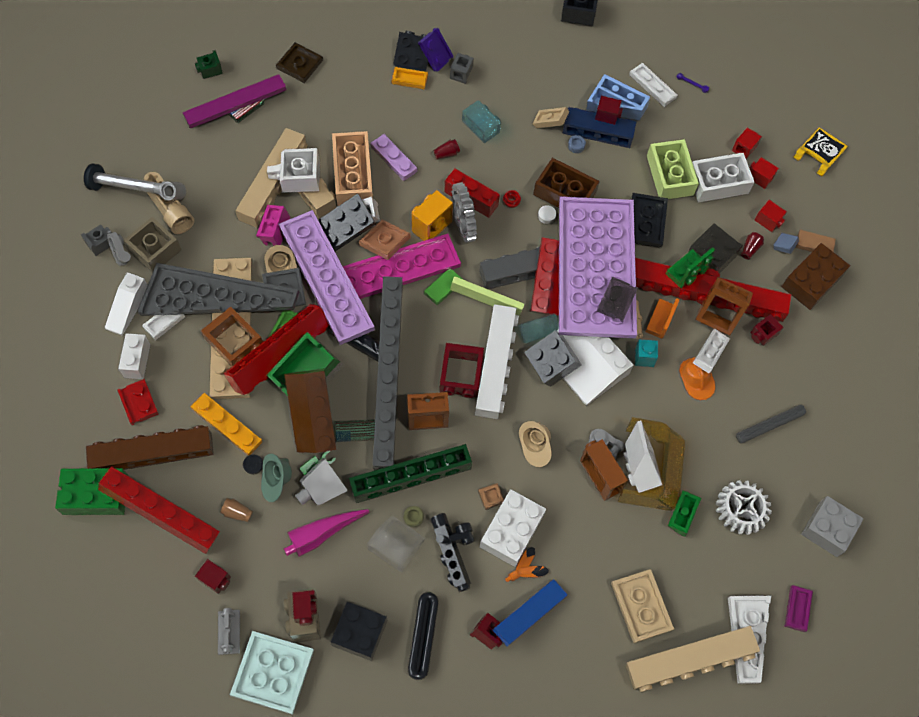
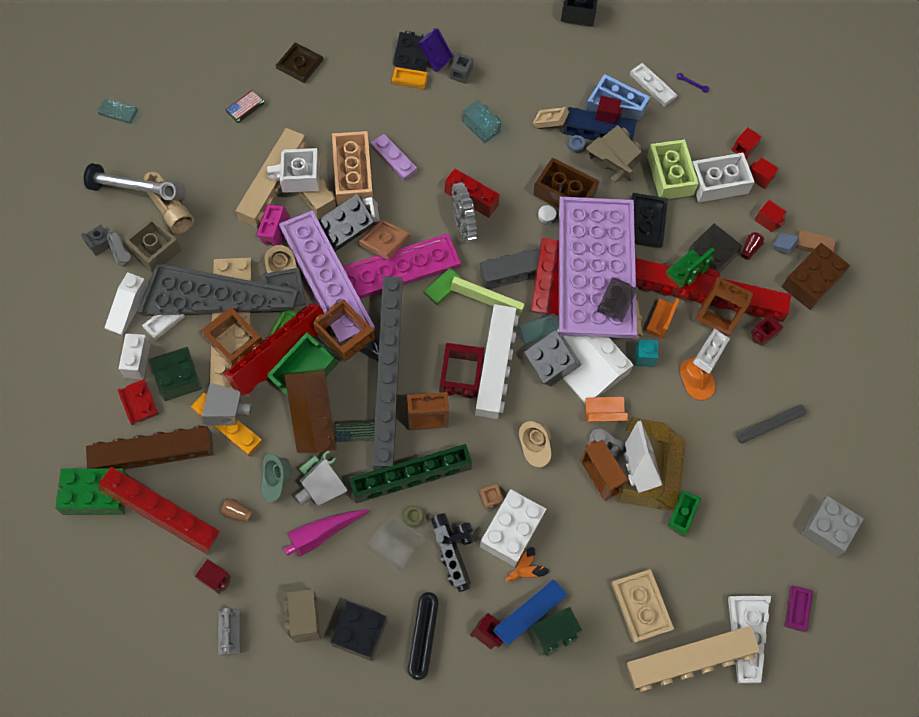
(117, 111): none -> clear light blue tile
(175, 374): none -> clear green brick
(208, 65): dark green brick -> none
(223, 406): none -> light grey torso
(234, 101): magenta tile -> none
(253, 464): black piece -> none
(272, 672): light aqua plate -> none
(304, 607): dark red brick -> none
(357, 342): none -> dark orange window
(432, 216): light orange brick -> none
(447, 149): dark red cone -> none
(511, 194): red plate -> none
(554, 631): none -> clear green brick
(605, 409): none -> orange panel
(616, 152): none -> dark tan piece
(756, 520): white gear -> none
(823, 148): flag -> none

